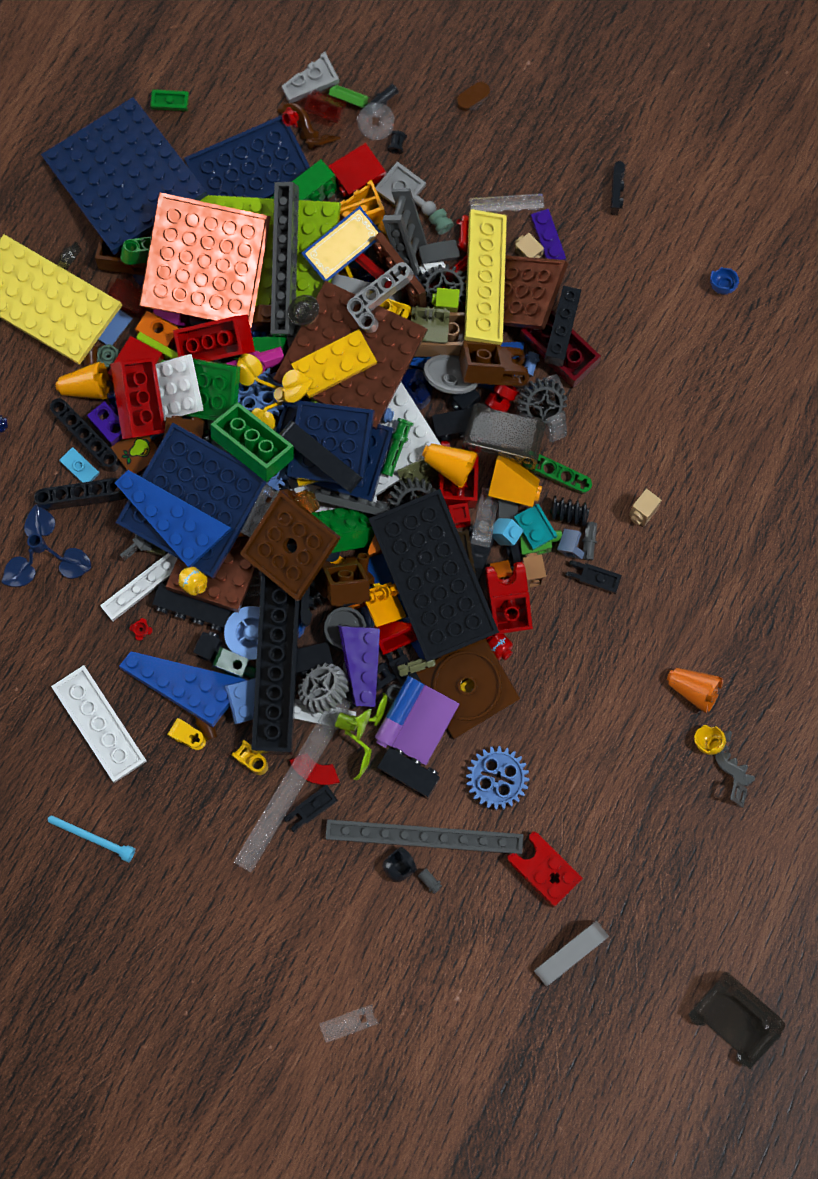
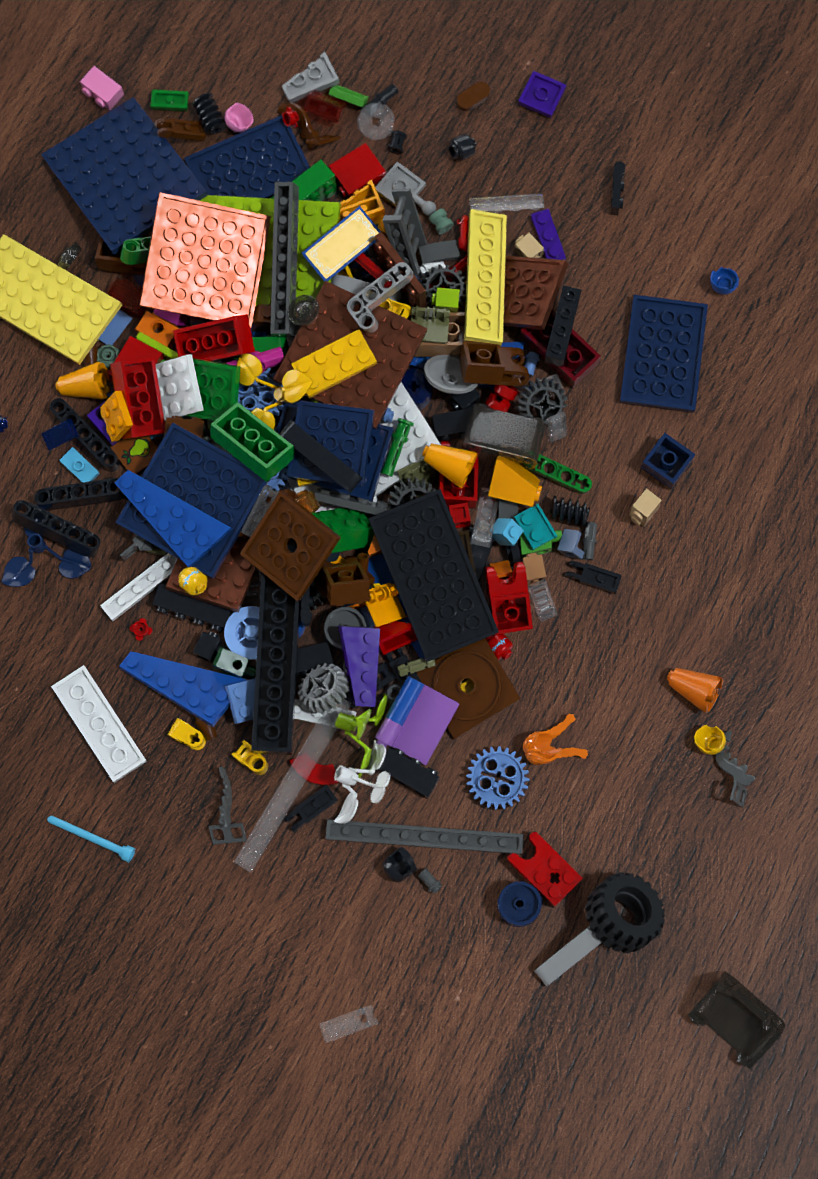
(59, 434): none -> clear blue tile
(60, 536): none -> black beam
(101, 88): none -> bright pink brick
(116, 416): none -> light orange plate
(180, 129): none -> reddish brown hinge
(209, 114): none -> black piece
(225, 818): none -> dark grey piece
(238, 118): none -> bright pink hair
(349, 777): none -> white plant
(462, 147): none -> black head
(507, 904): none -> dark blue wheel
(538, 747): none -> orange hair
(542, 94): none -> dark purple plate
(544, 611): none -> clear slope
(641, 901): none -> black tyre
(663, 353): none -> dark blue plate
(667, 461): none -> dark blue brick

